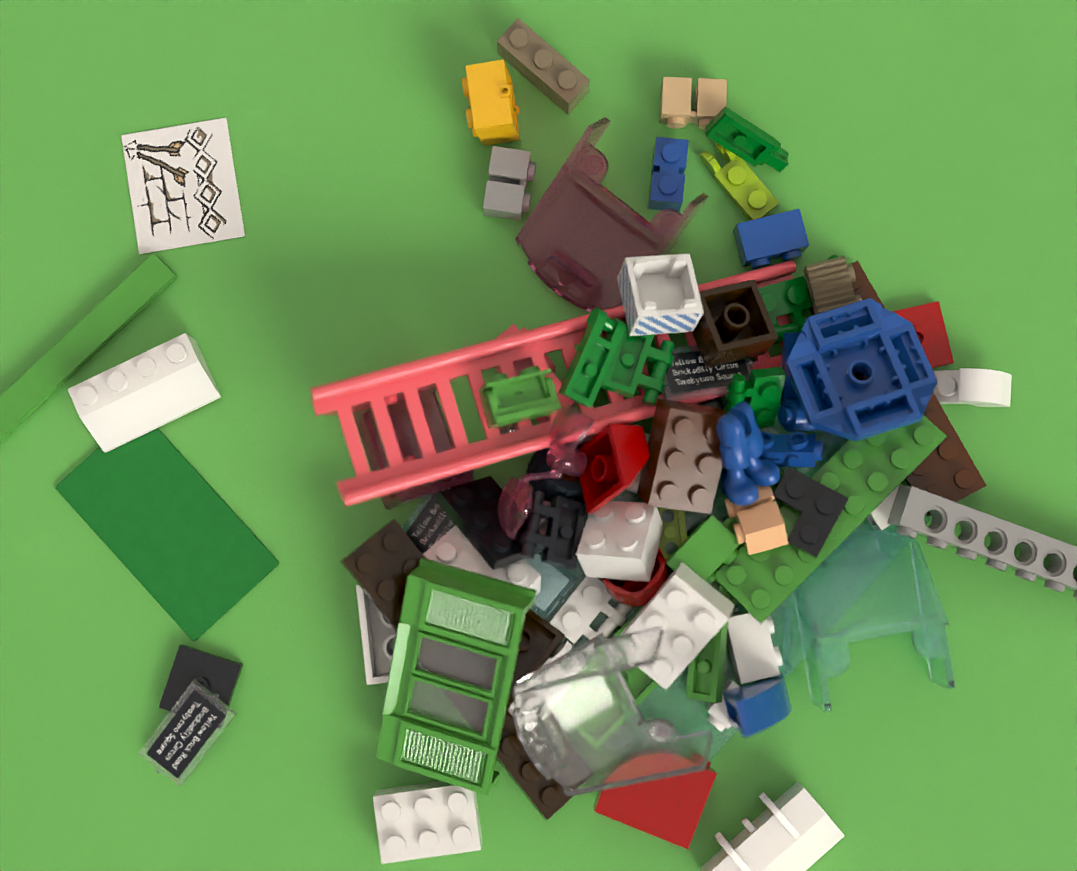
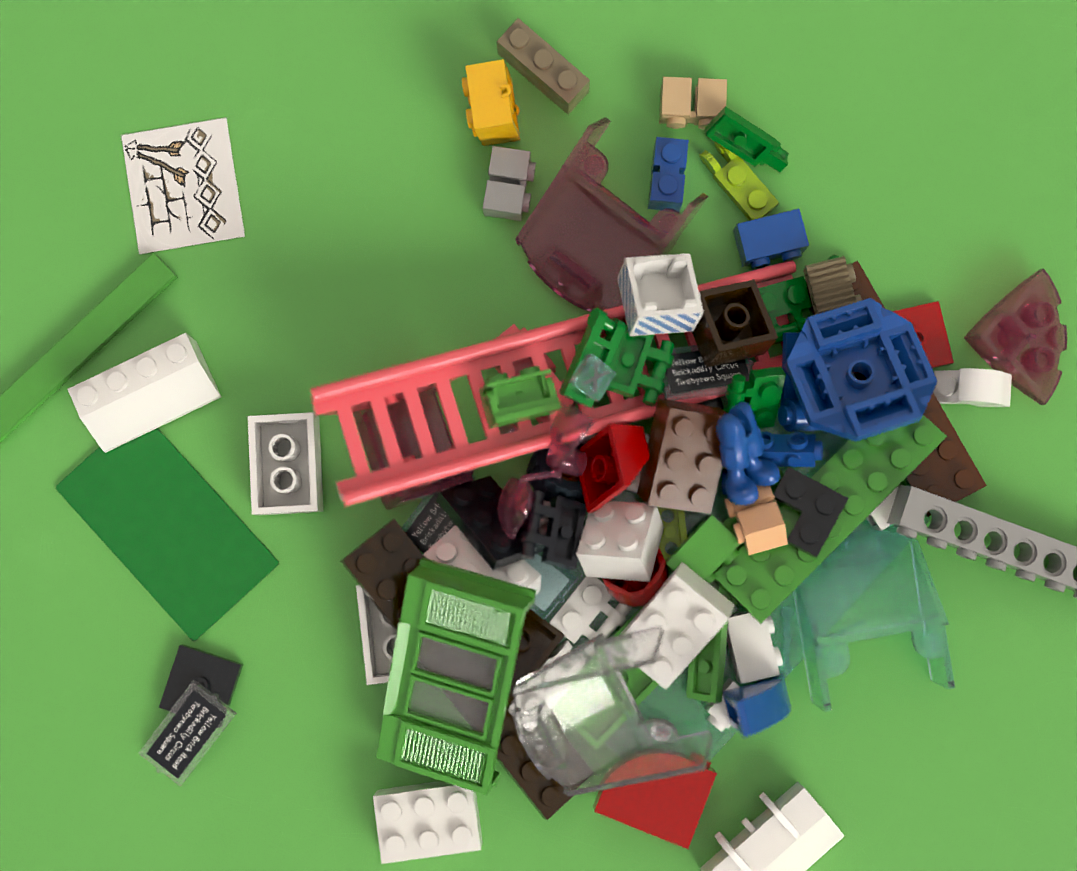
(285, 464): none -> white brick
(592, 377): none -> clear light blue tile
(1024, 337): none -> clear pink brick

